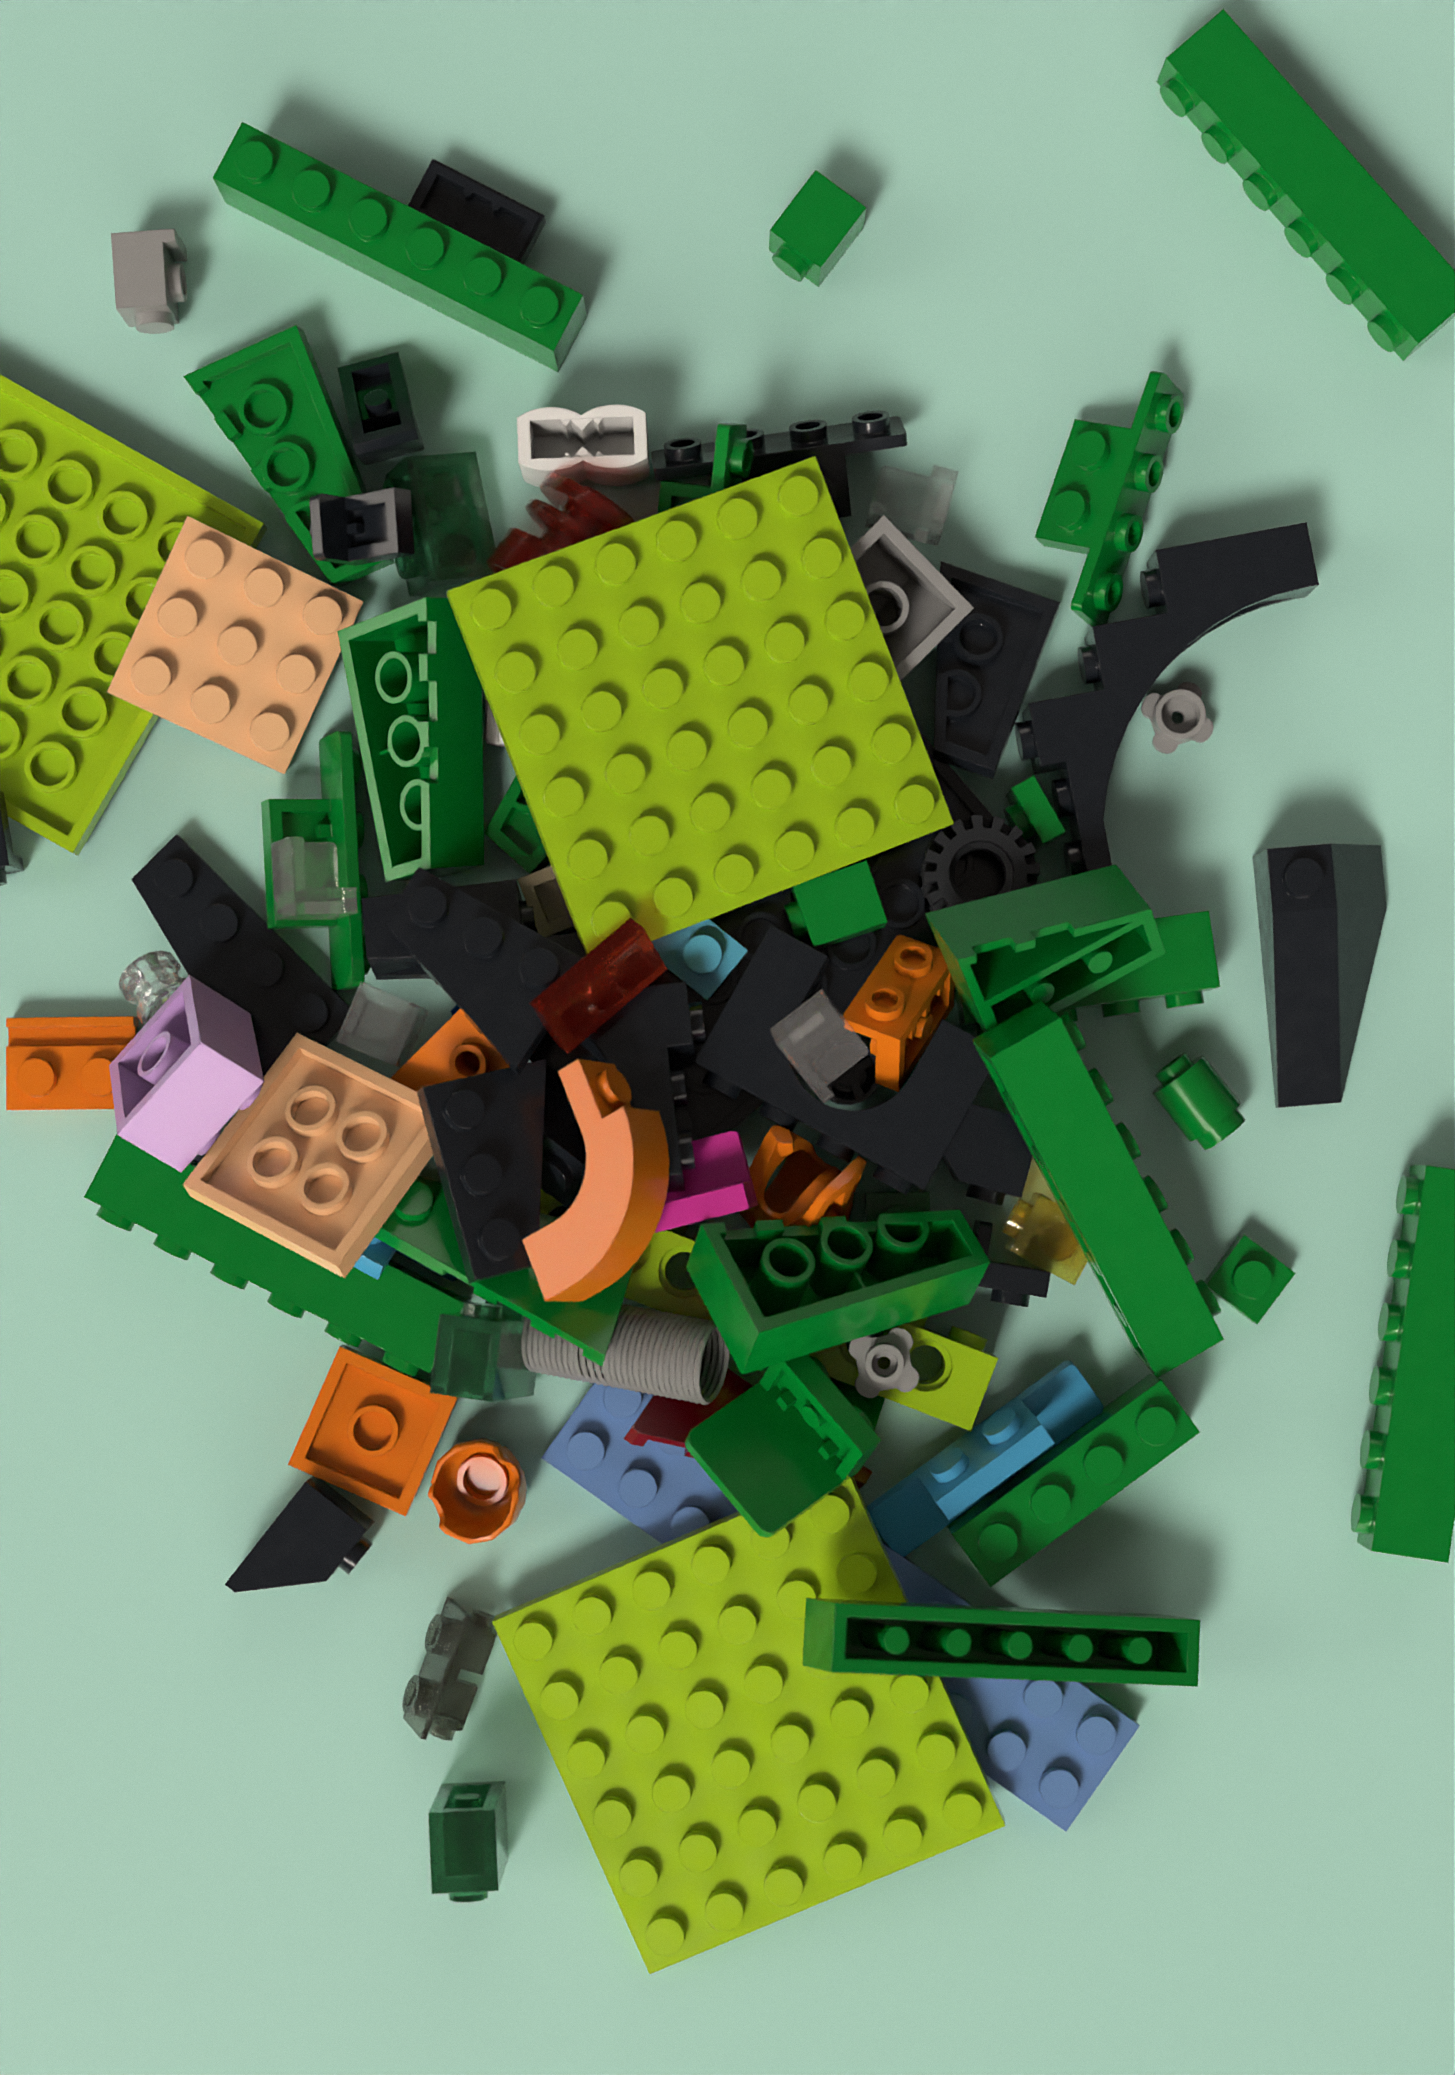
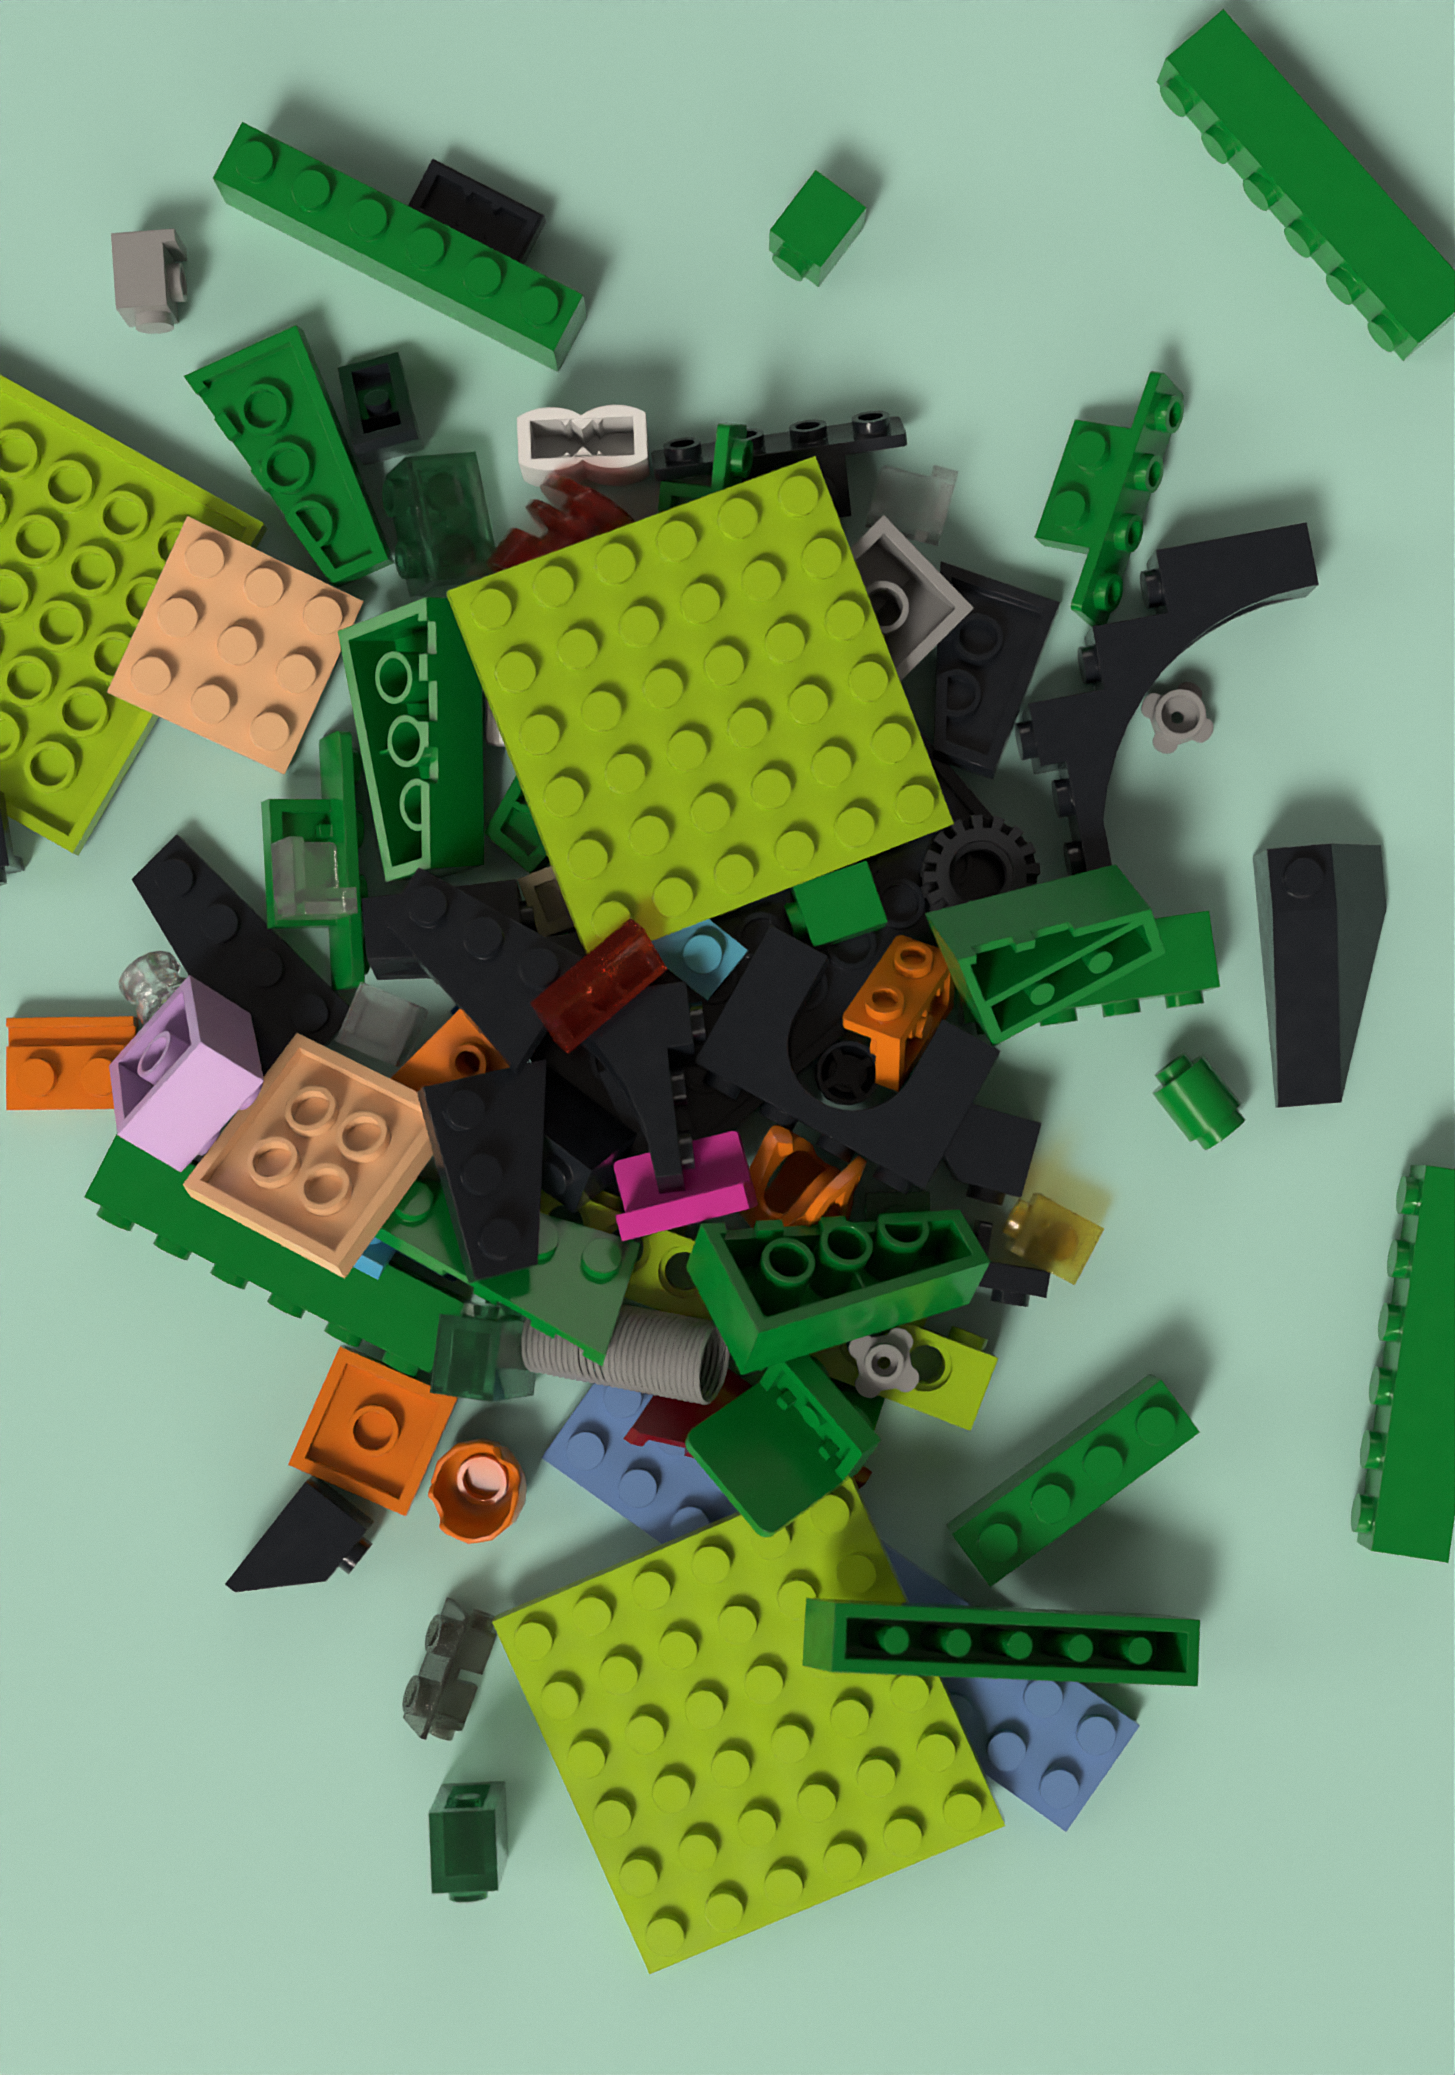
(362, 526): black bracket -> none
(619, 1193): orange arch -> none
(819, 1043): clear panel -> none
(984, 1458): dark azure bracket -> none
(1032, 813): green plate -> none
(1099, 1187): green brick -> none
(1249, 1278): green plate -> none

